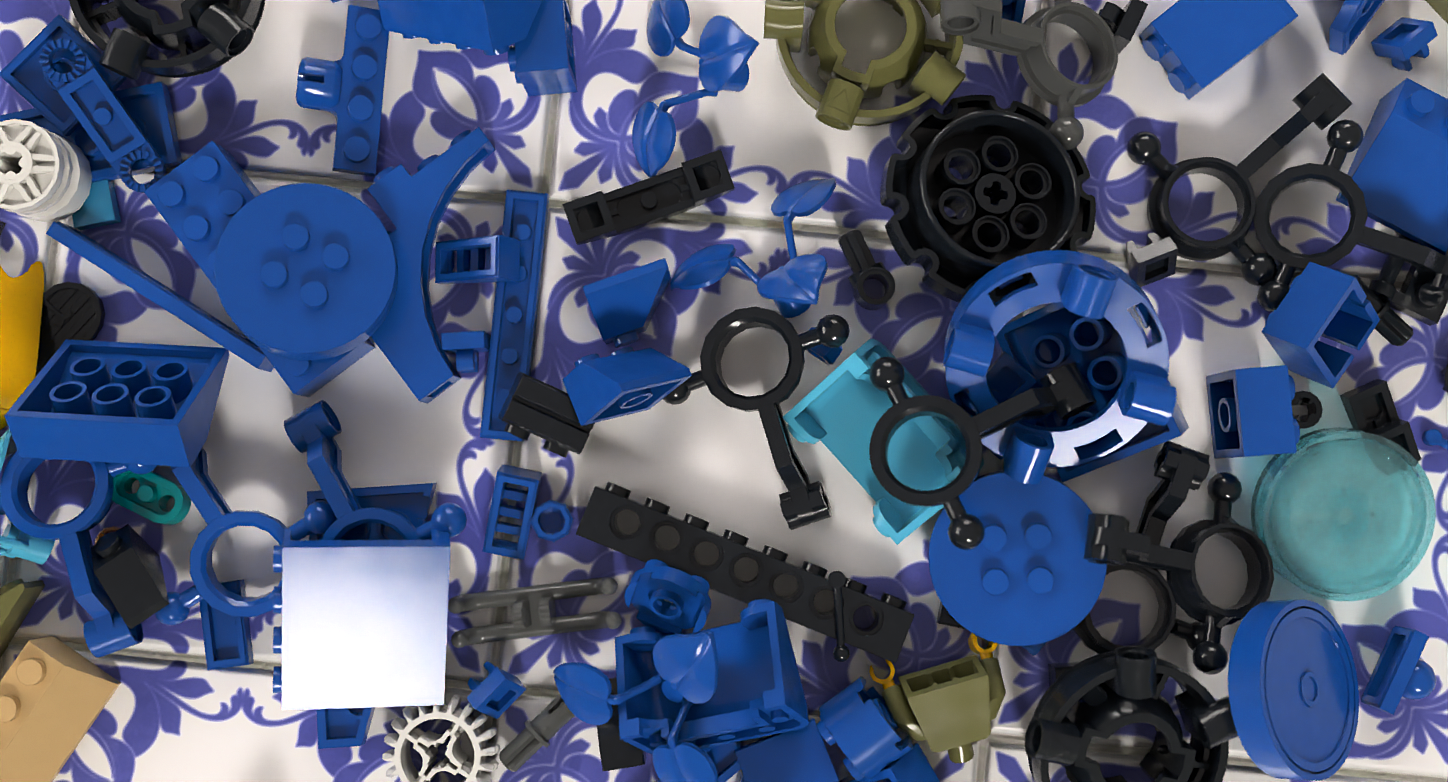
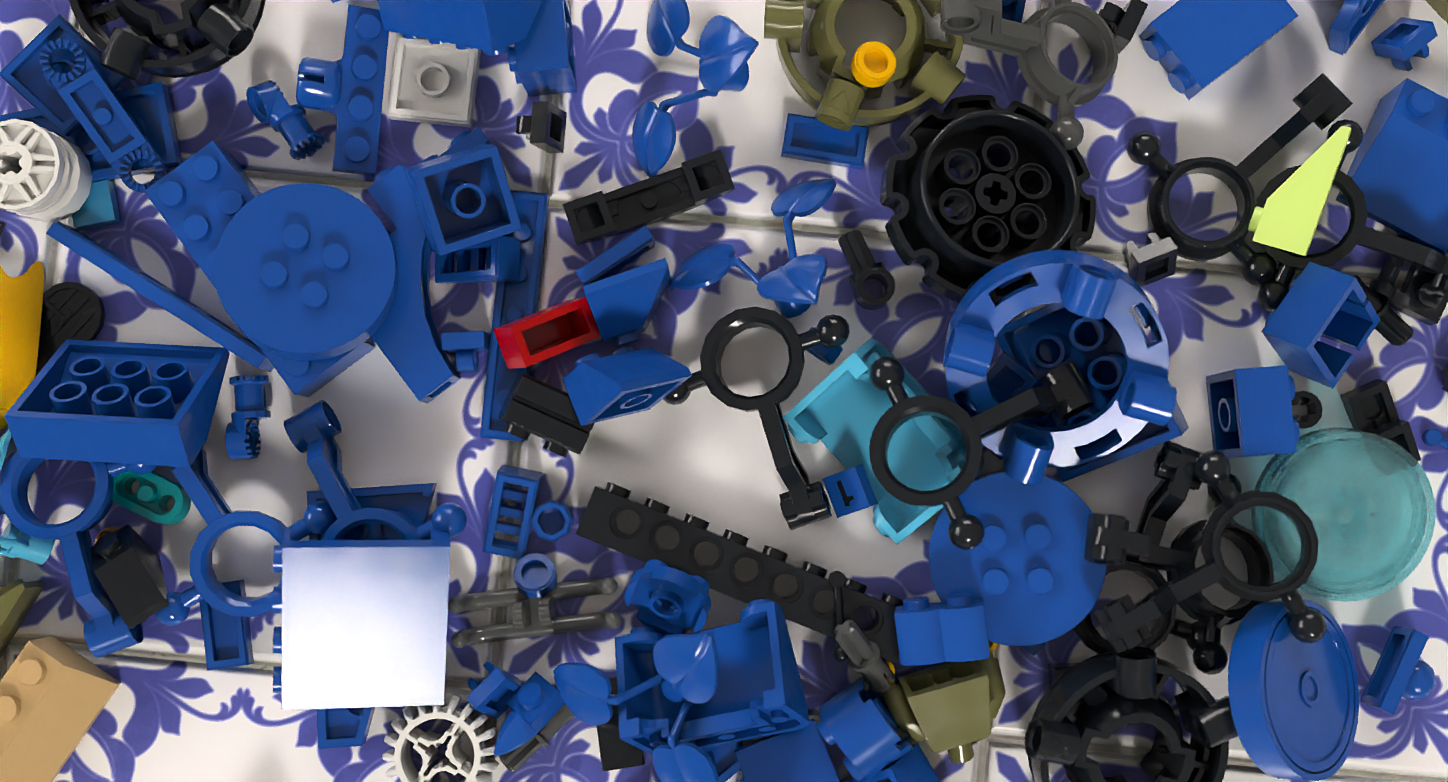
(250, 406): none -> blue connector
(270, 106): none -> blue connector
(433, 83): none -> white tile
(463, 198): none -> blue brick
(531, 710): none -> blue plate
(535, 575): none -> blue tile
(544, 127): none -> black tile
(546, 333): none -> red brick
(617, 257): none -> blue tile
(815, 142): none -> blue tile
(850, 491): none -> blue tile
(864, 656): none -> dark grey axle
(873, 64): none -> yellow tile
(941, 630): none -> blue brick
(1126, 622): none -> black piece
(1297, 205): none -> yellowish green slope

